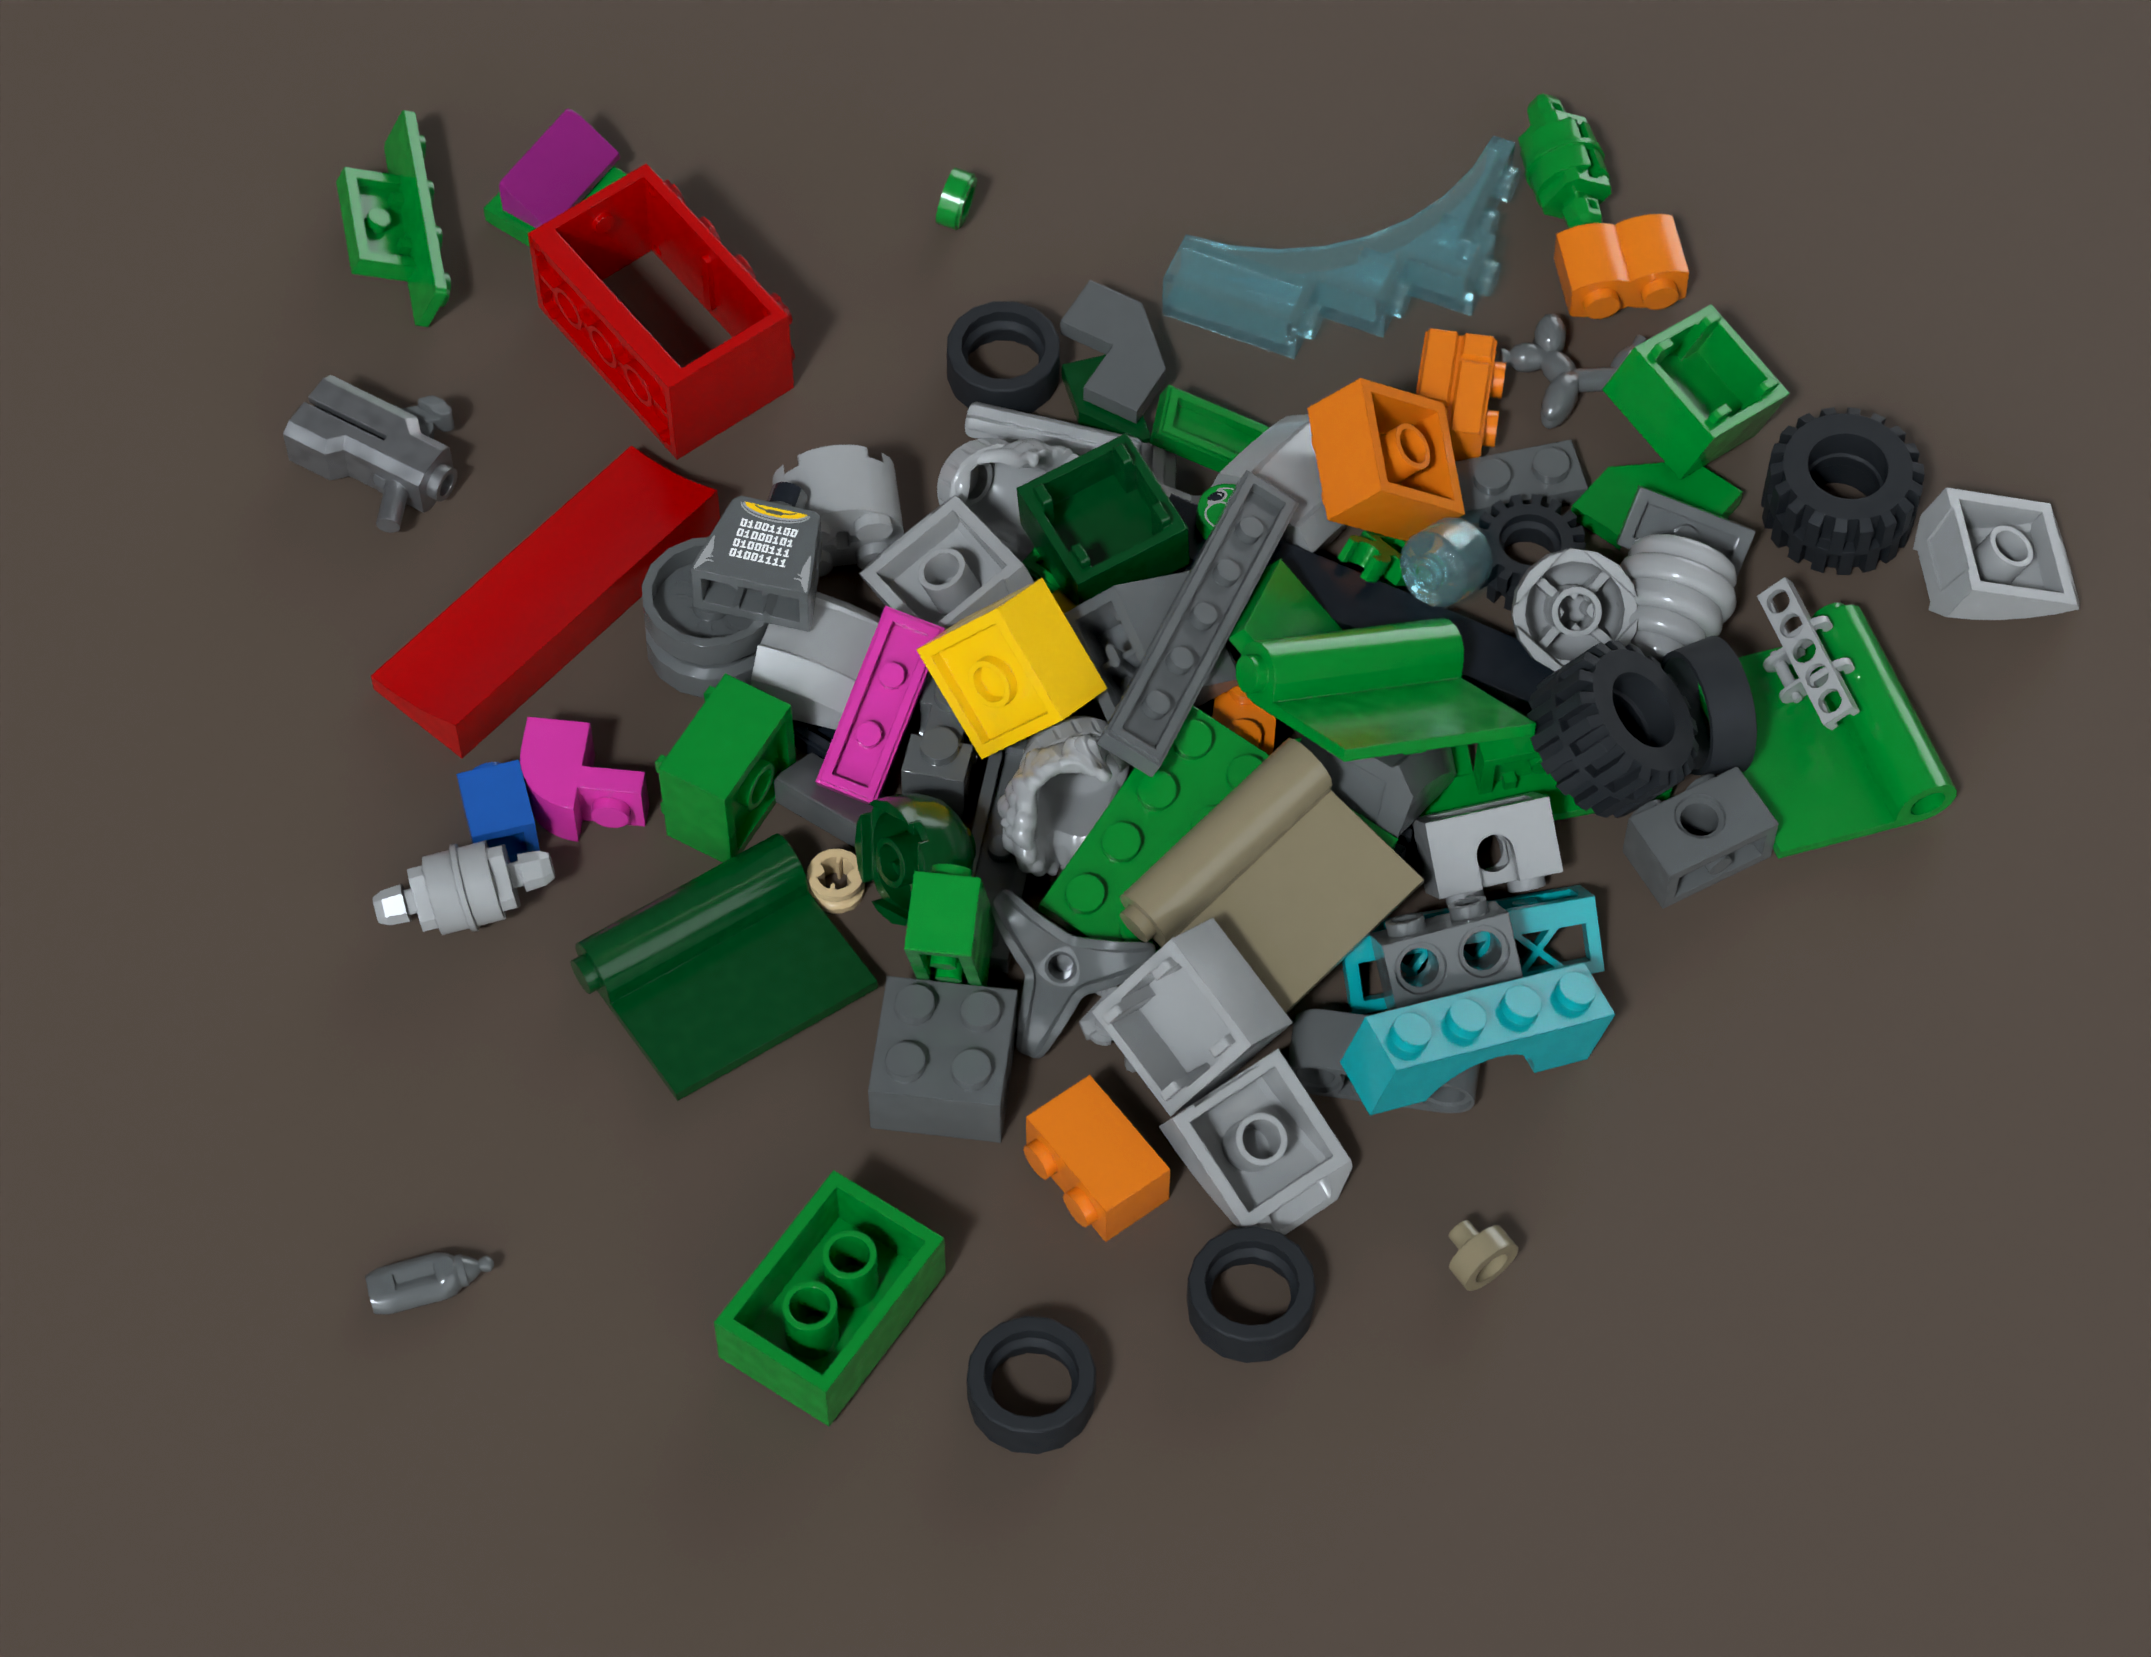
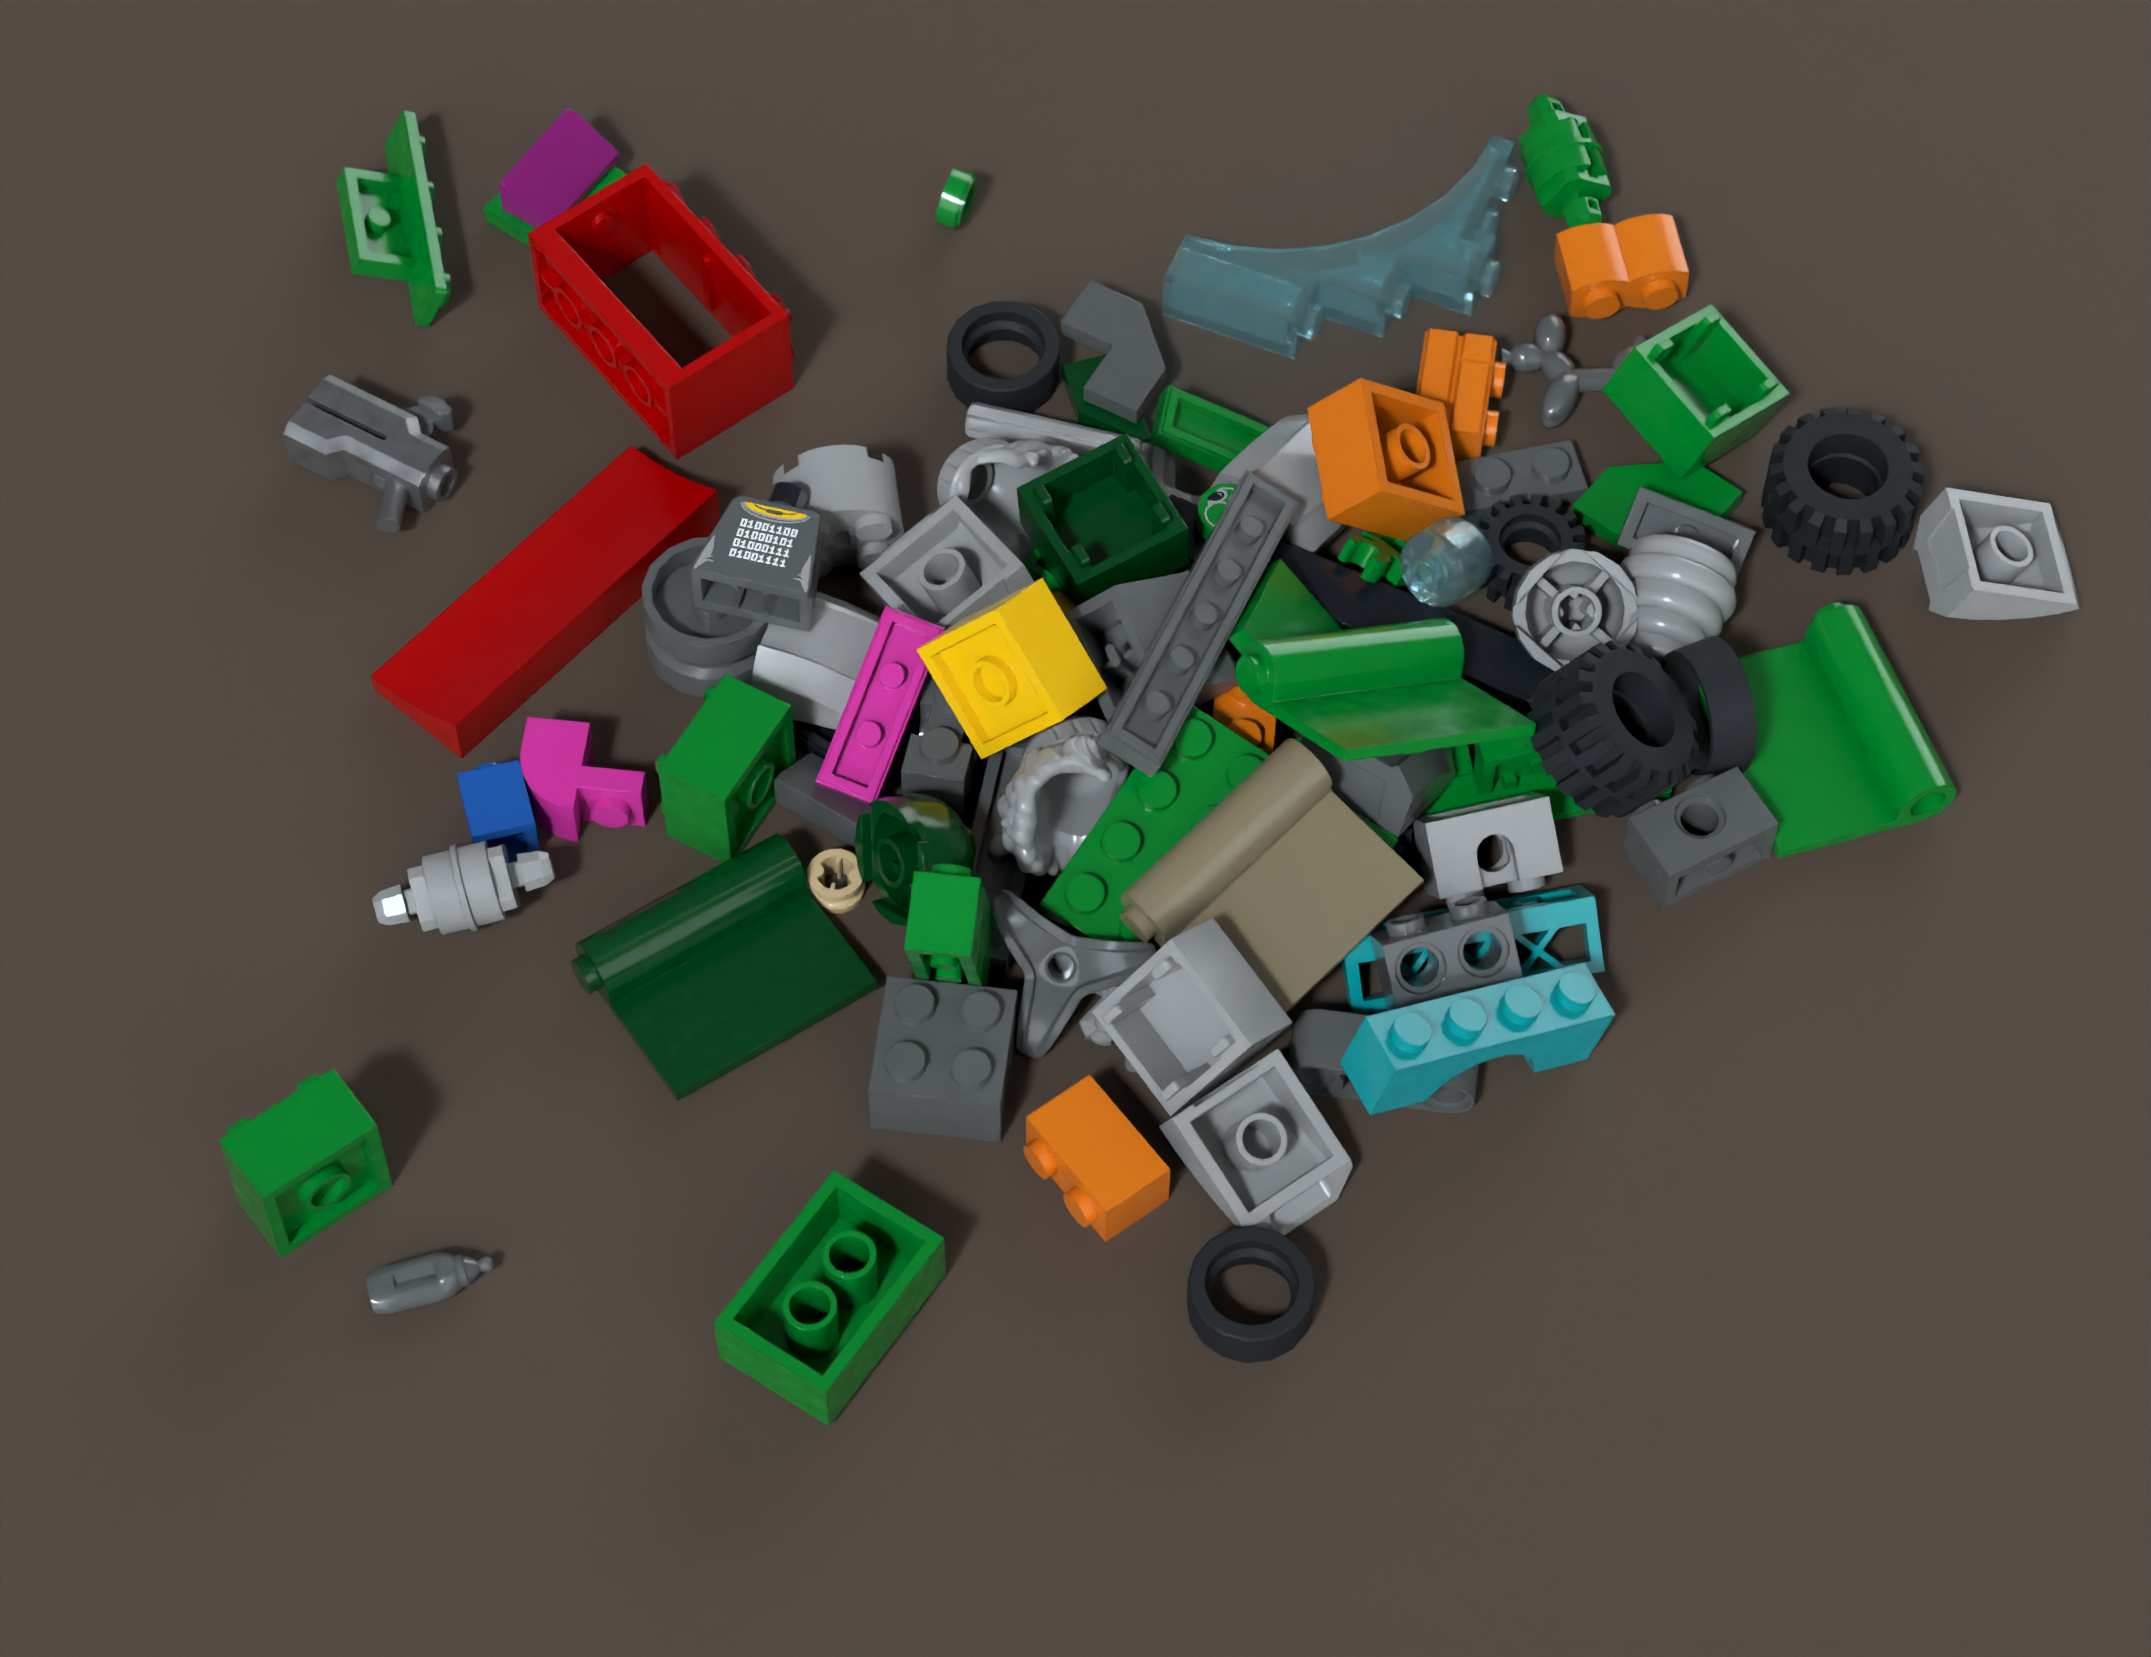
(306, 1162): none -> green container
(1031, 1336): black tyre -> none
(1480, 1254): dark tan tile -> none
(1794, 645): light grey piece -> none

